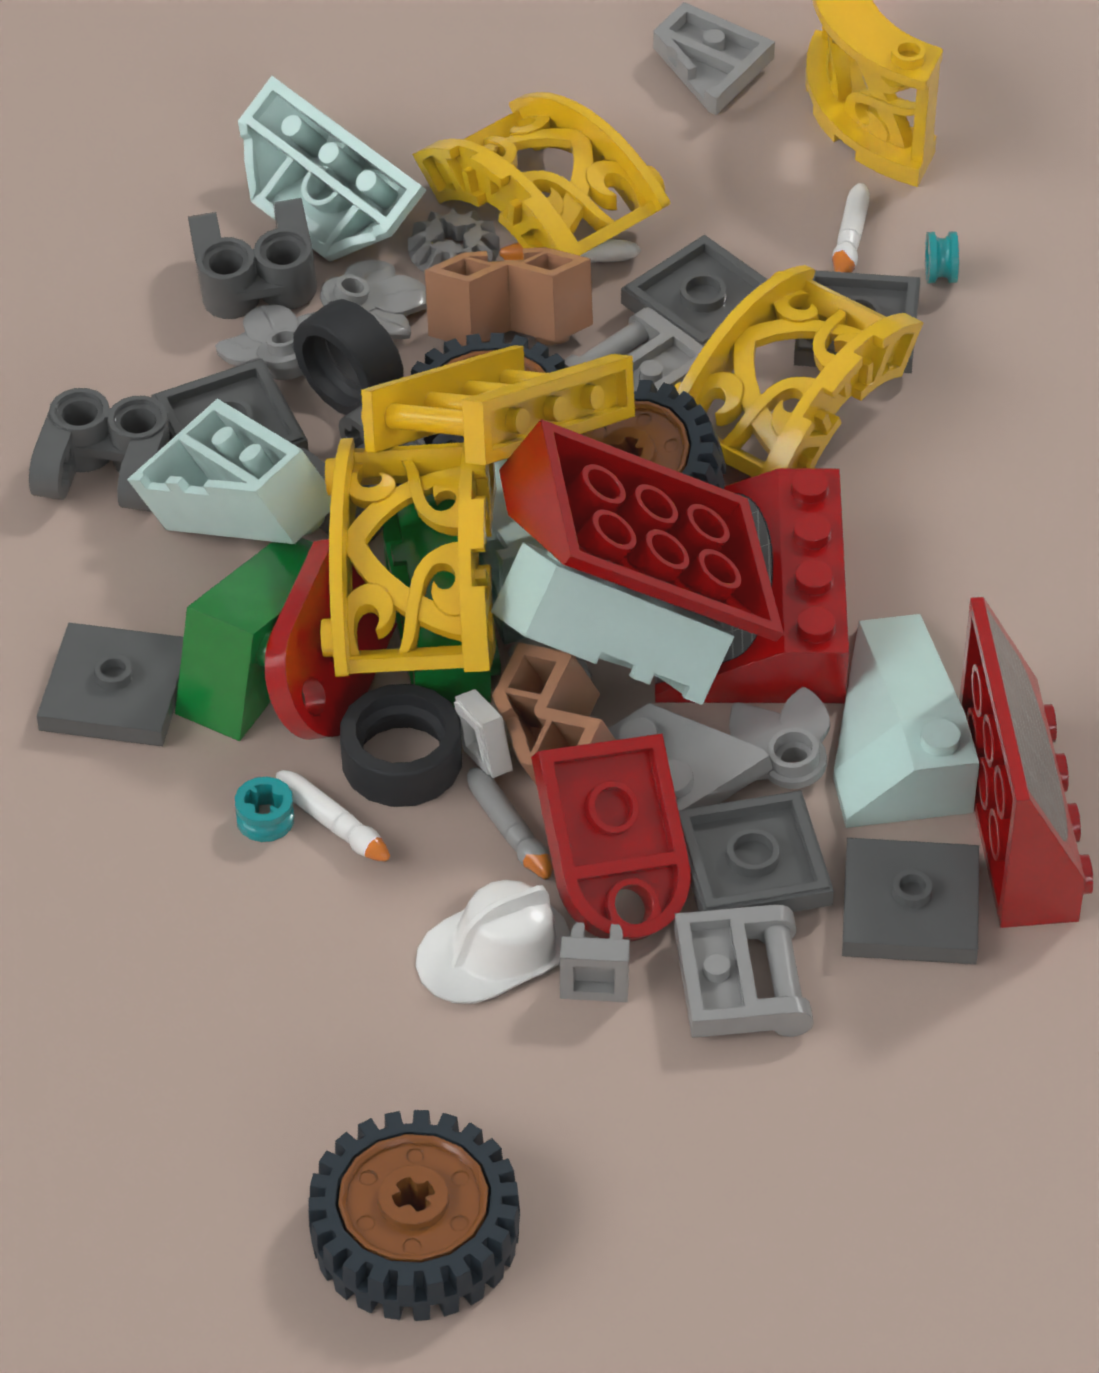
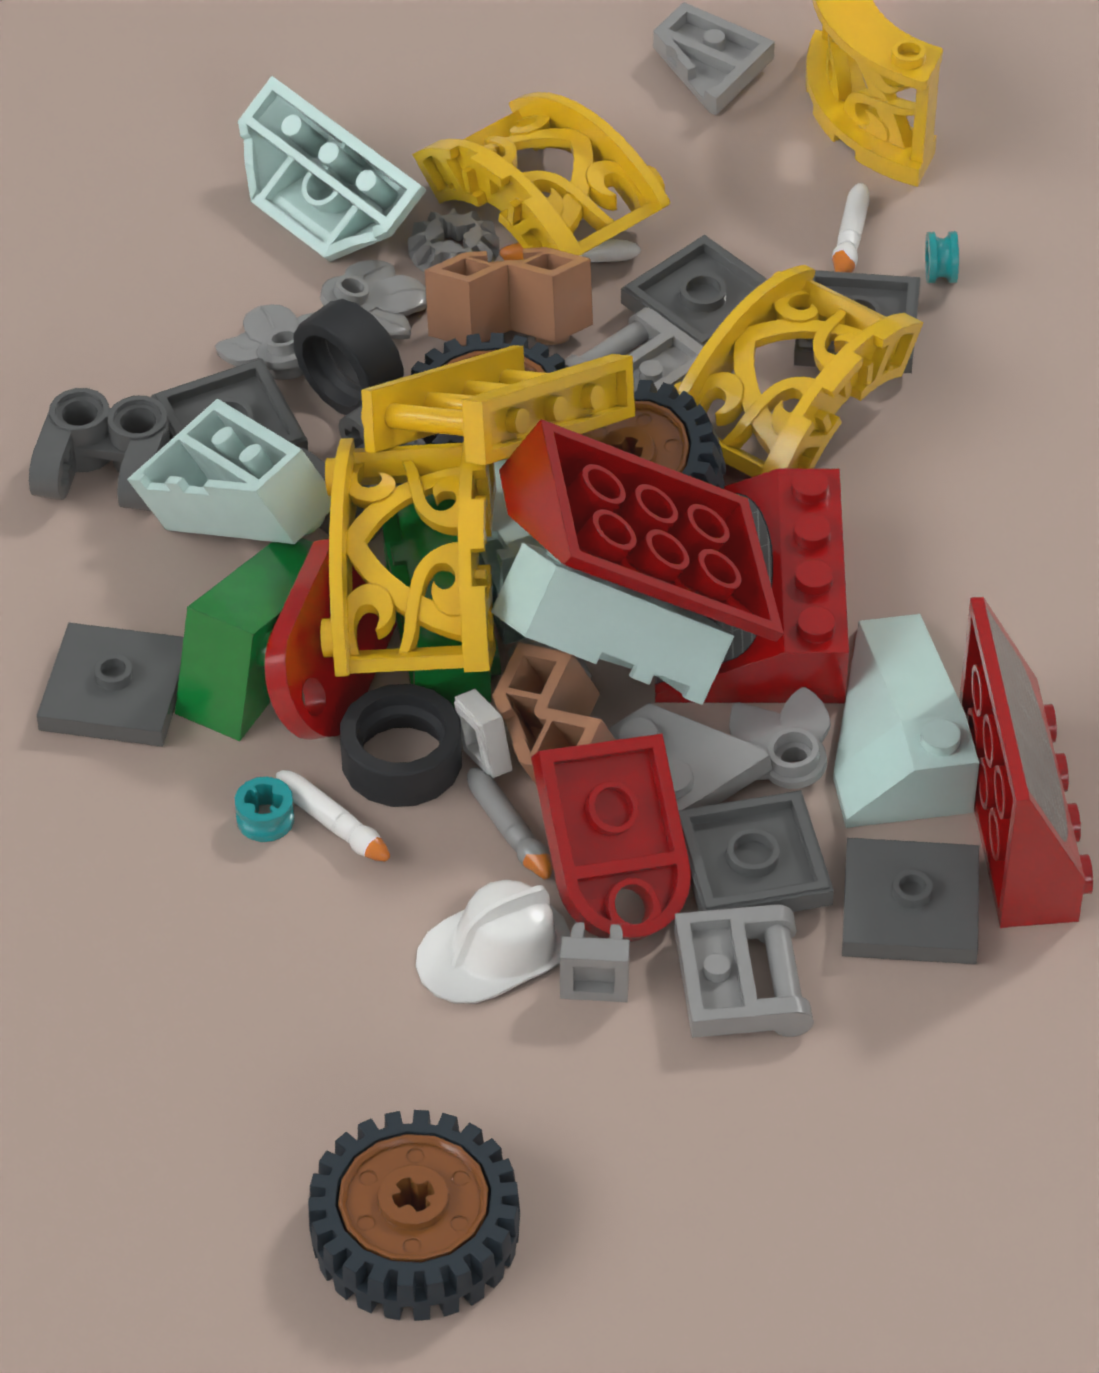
(237, 276): dark grey piece -> none

